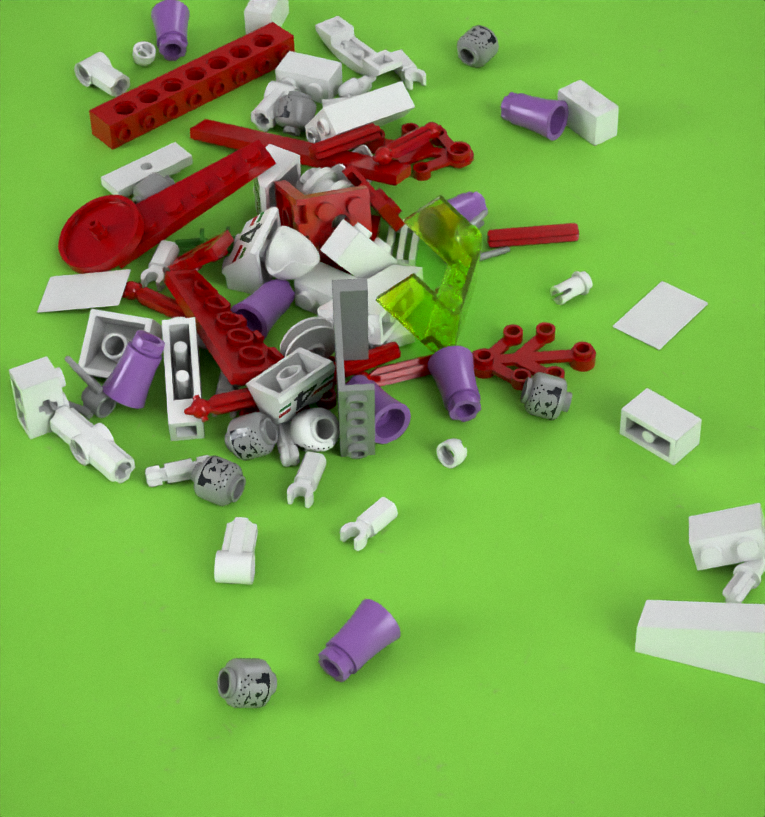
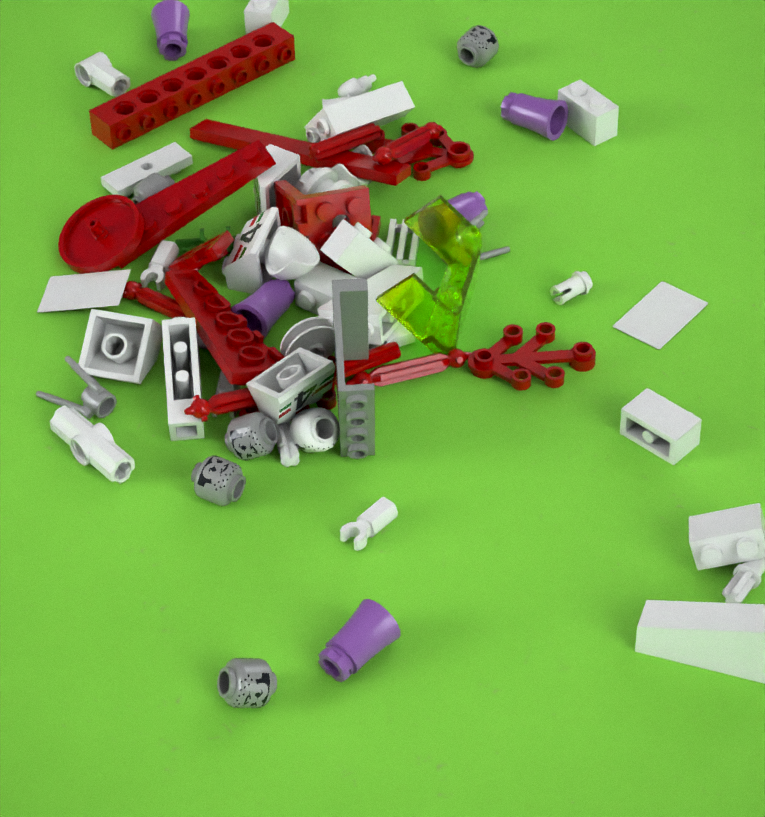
(37, 395): white brick -> none
(135, 370): medium lavender plant -> none
(147, 53): white hinge -> none
(171, 472): white axle -> none
(237, 558): white piece -> none
(264, 114): white piece -> none
(295, 112): light grey head -> none
(307, 478): white bar -> none
(311, 74): white brick -> none
(356, 55): white slope -> none
(379, 201): red wing -> none
(390, 414): medium lavender plant -> none
(408, 71): white bar -> none
(445, 456): white hinge -> none
(456, 381): medium lavender plant -> none
(532, 235): red axle -> none
(545, 396): light grey head -> none

